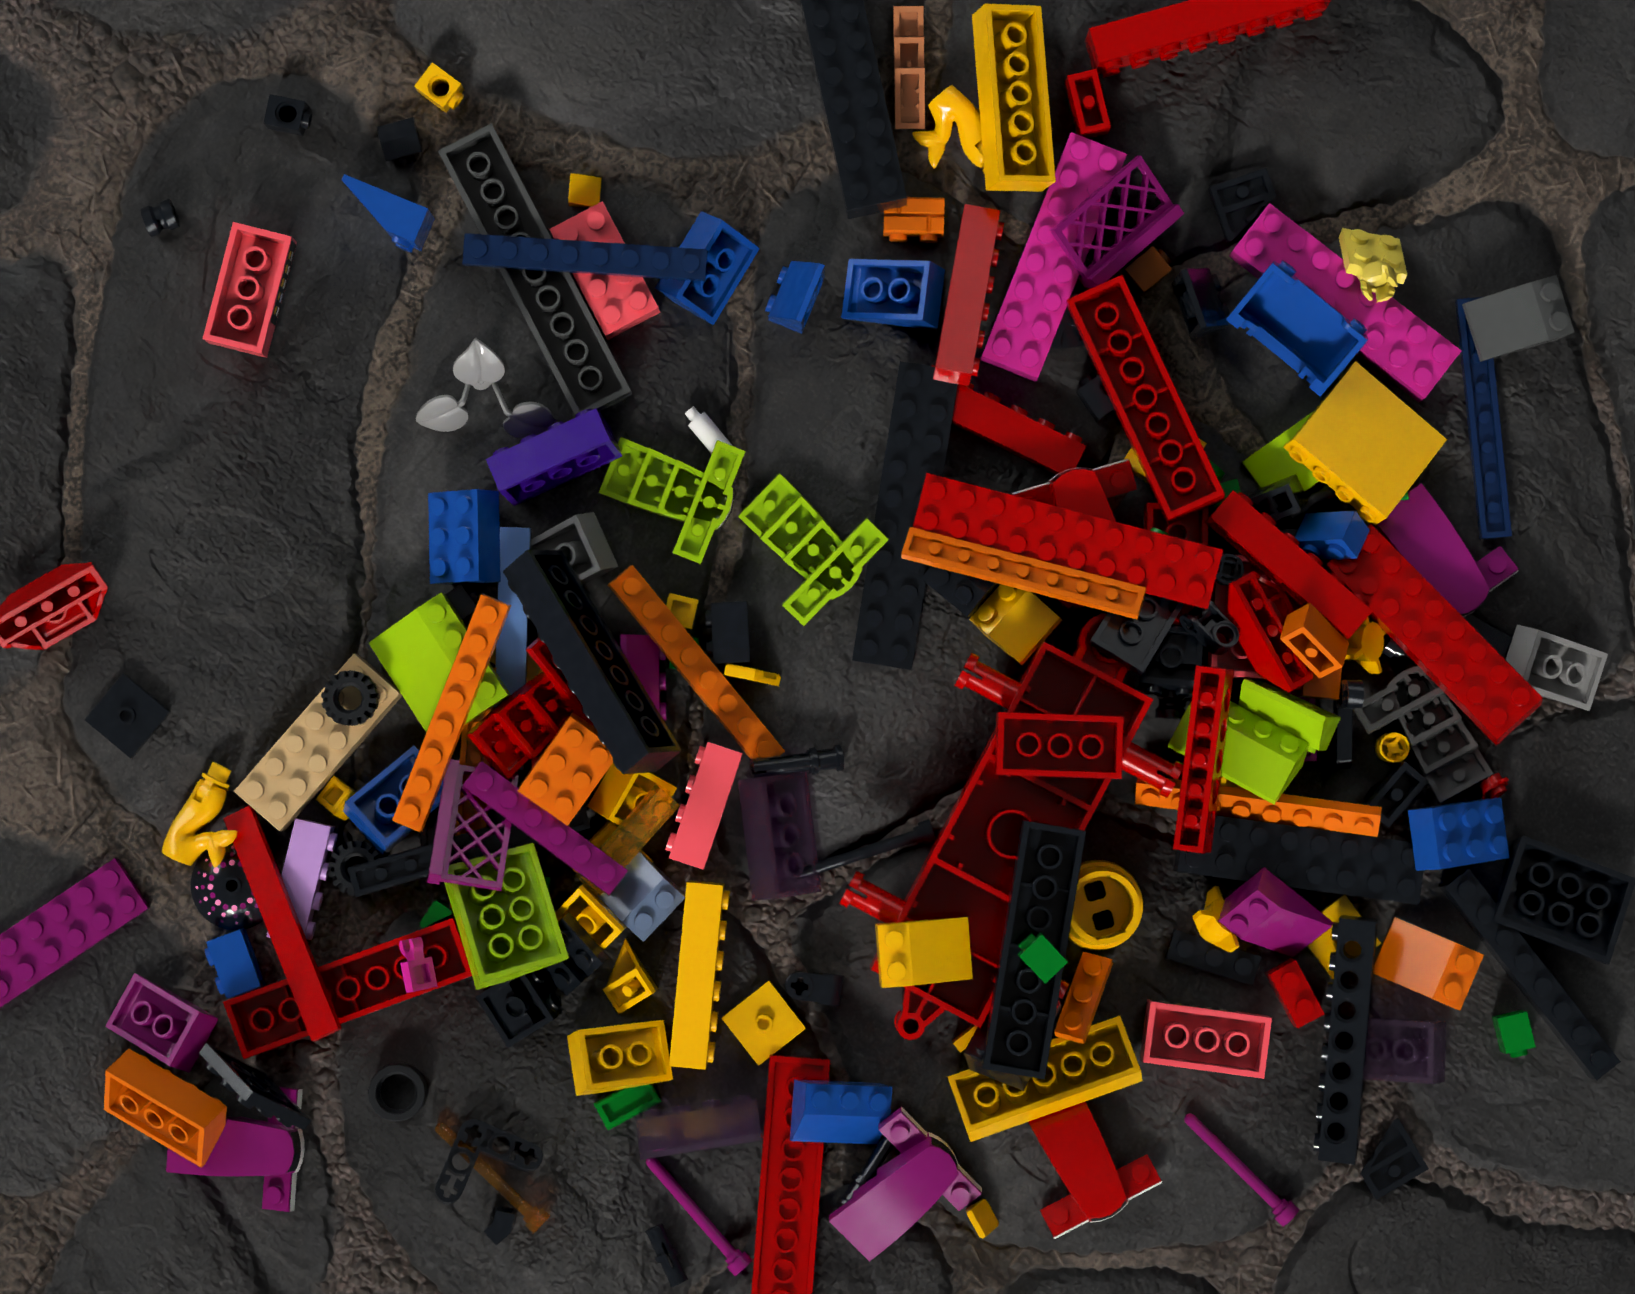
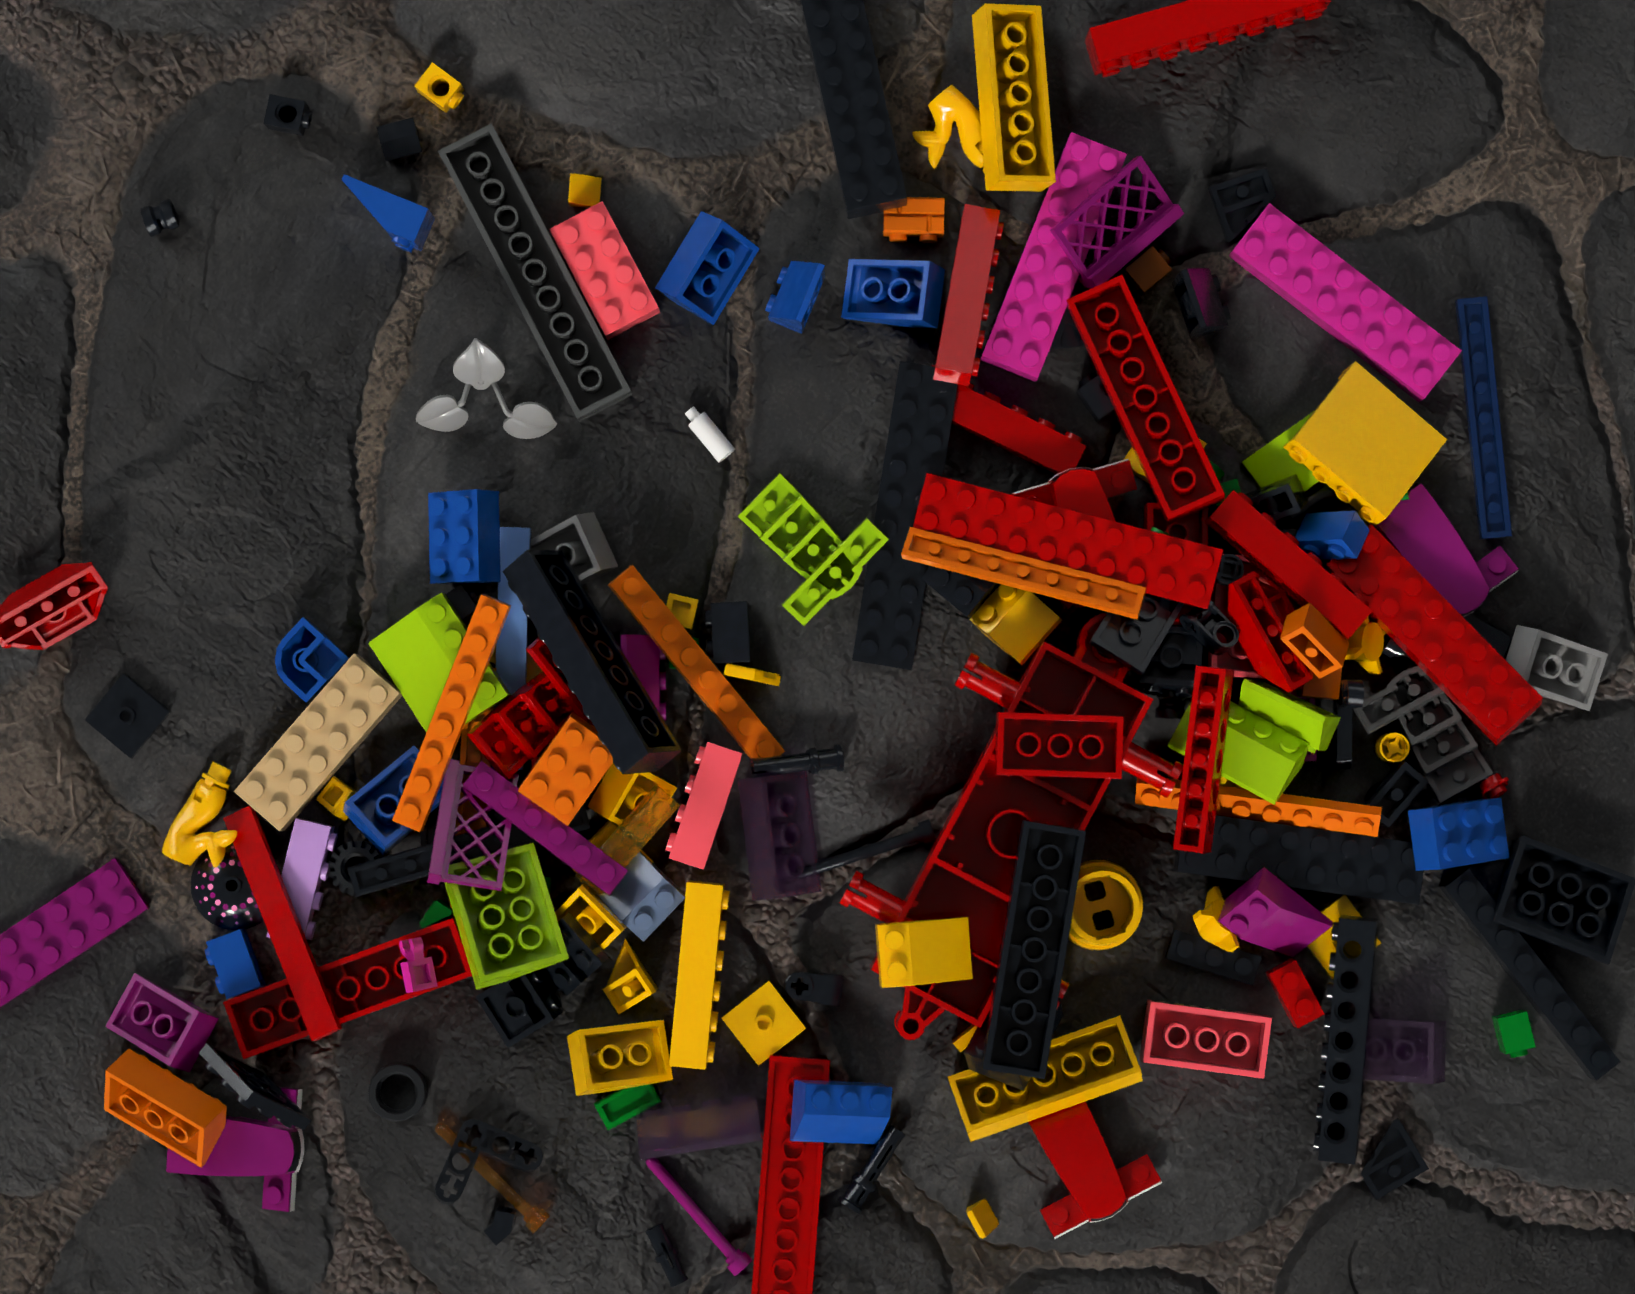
(249, 289): coral brick -> none
(307, 659): none -> blue brick
(337, 684): black tyre -> none
(553, 456): dark purple brick -> none
(585, 257): dark blue plate -> none
(677, 490): lime slope -> none
(903, 1187): magenta slope -> none
(909, 67): nougat slope -> none
(1041, 957): green brick -> none
(1083, 997): orange plate -> none
(1087, 104): red brick -> none
(1283, 1210): magenta piece -> none
(1299, 326): blue windscreen -> none
(1375, 262): light yellow plate -> none
(1427, 963): orange slope -> none
(1518, 318): dark grey slope -> none

